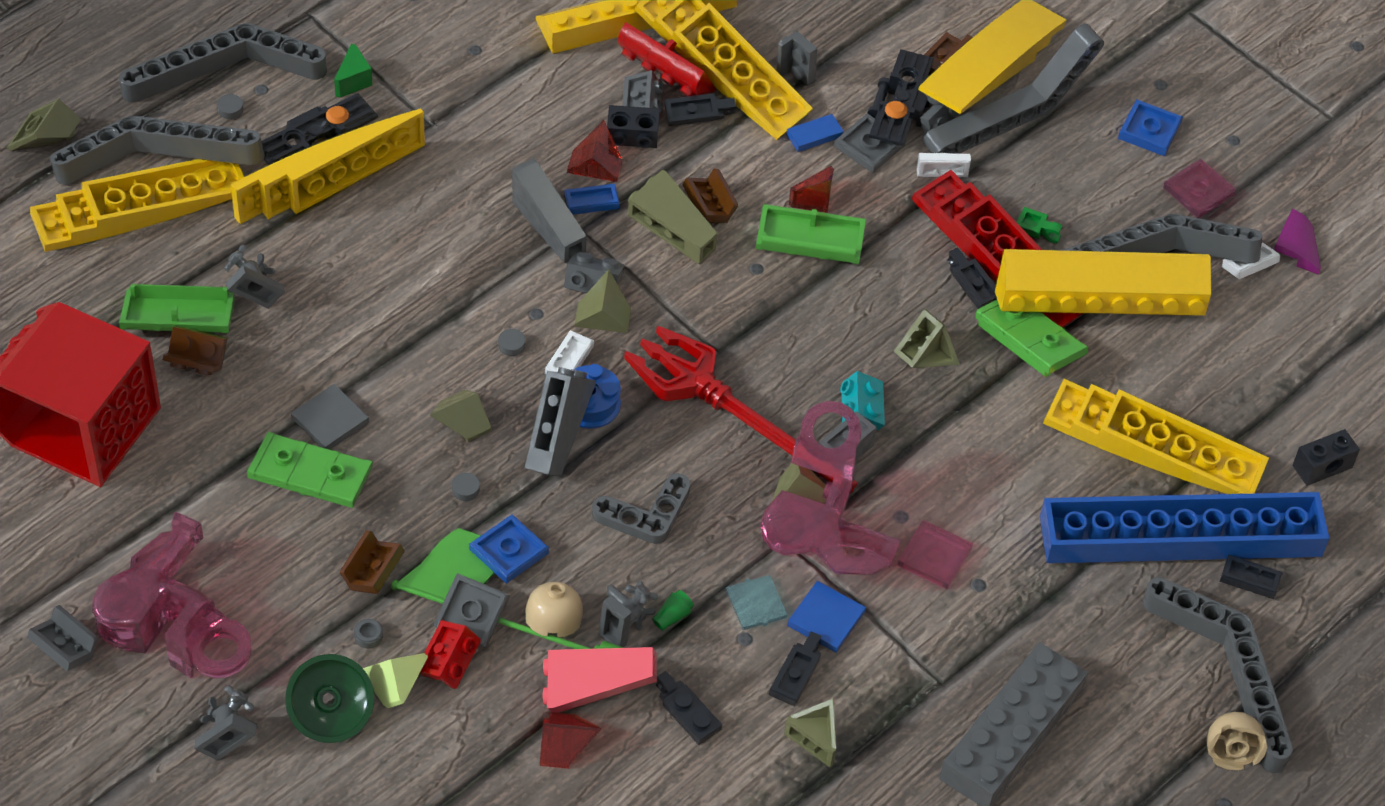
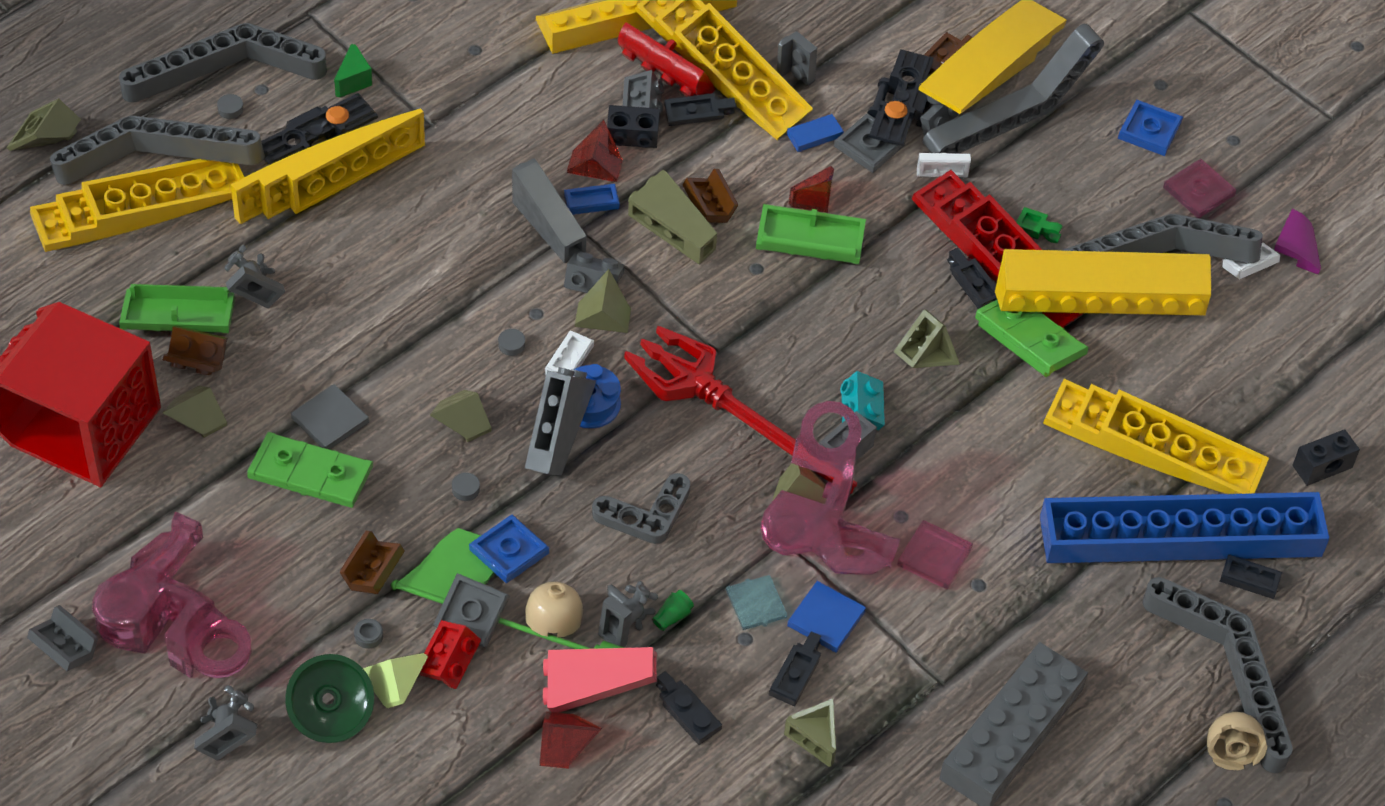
(197, 410): none -> olive slope

